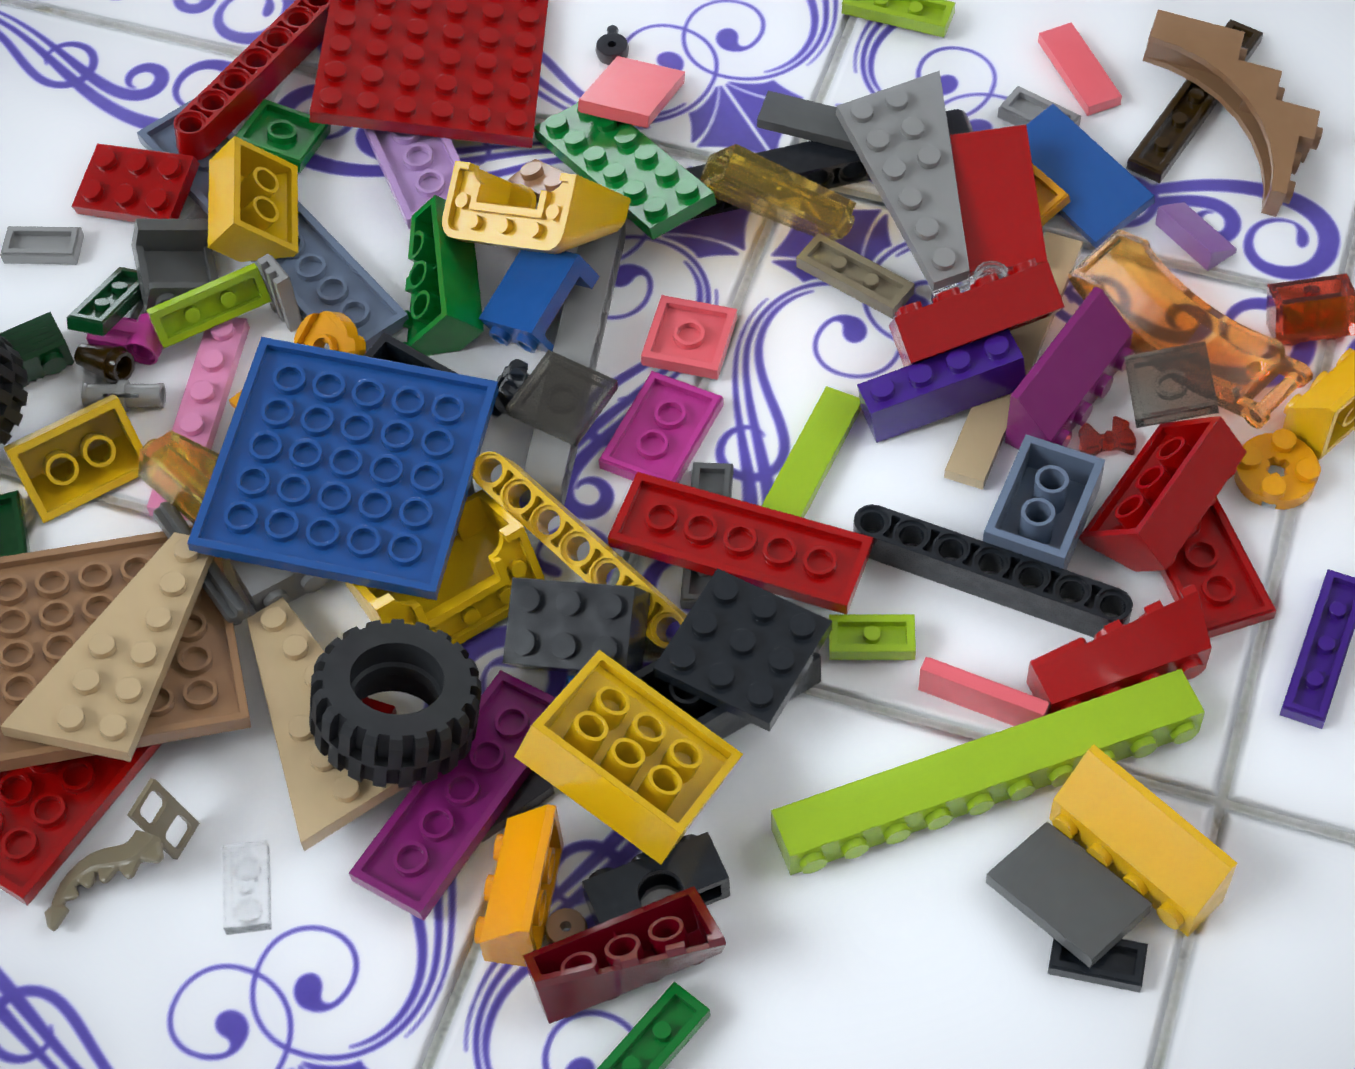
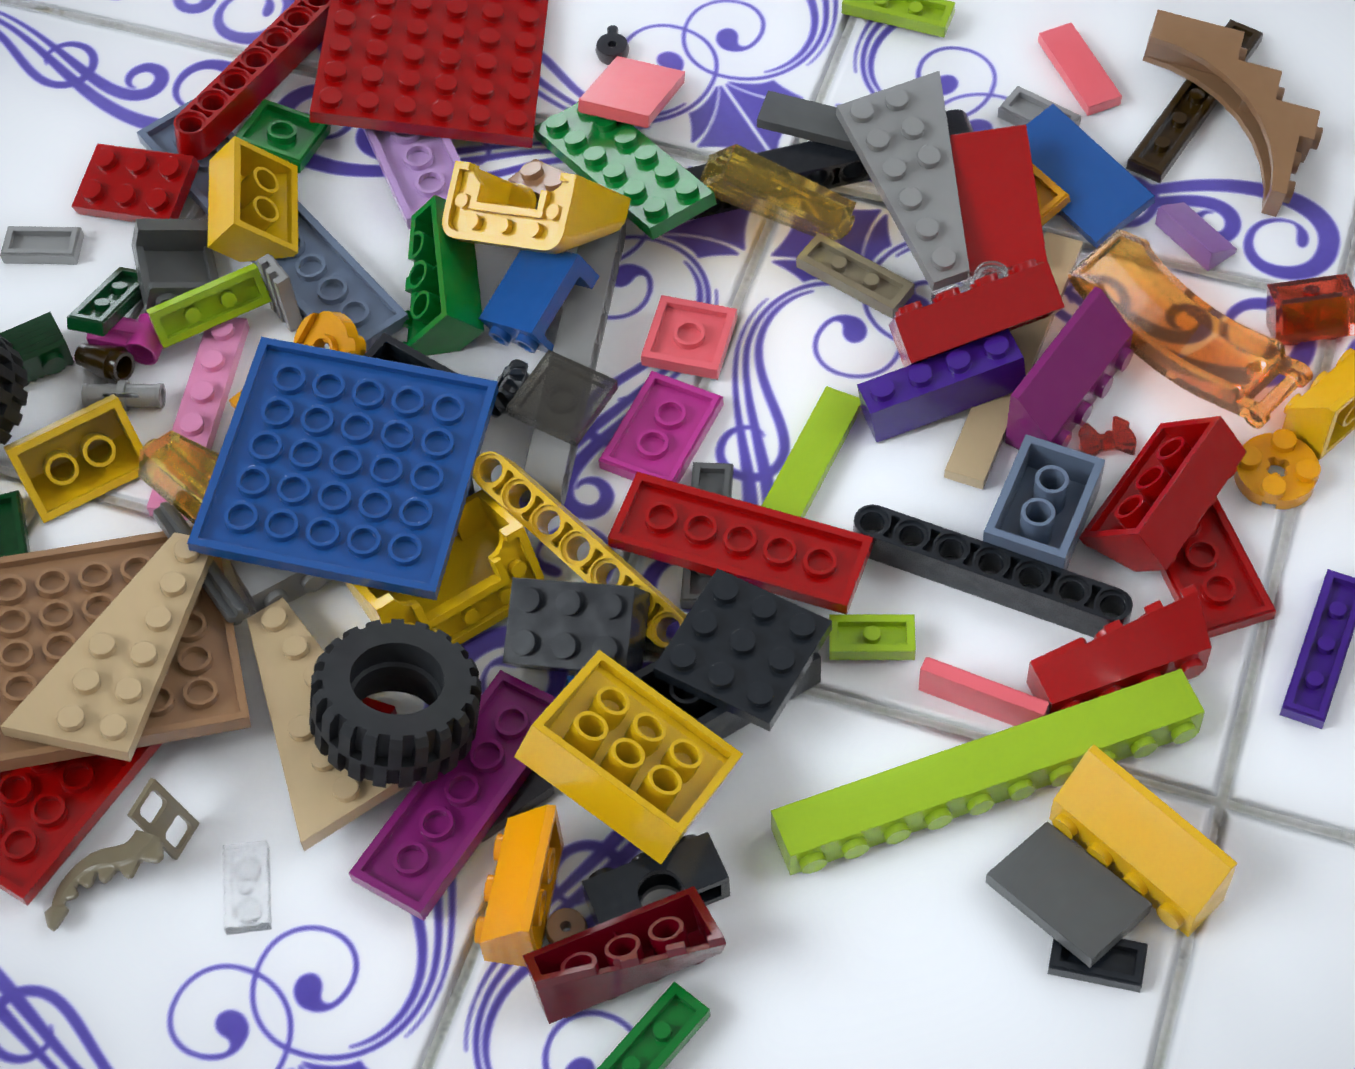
(1171, 384): clear smoke tile -> none

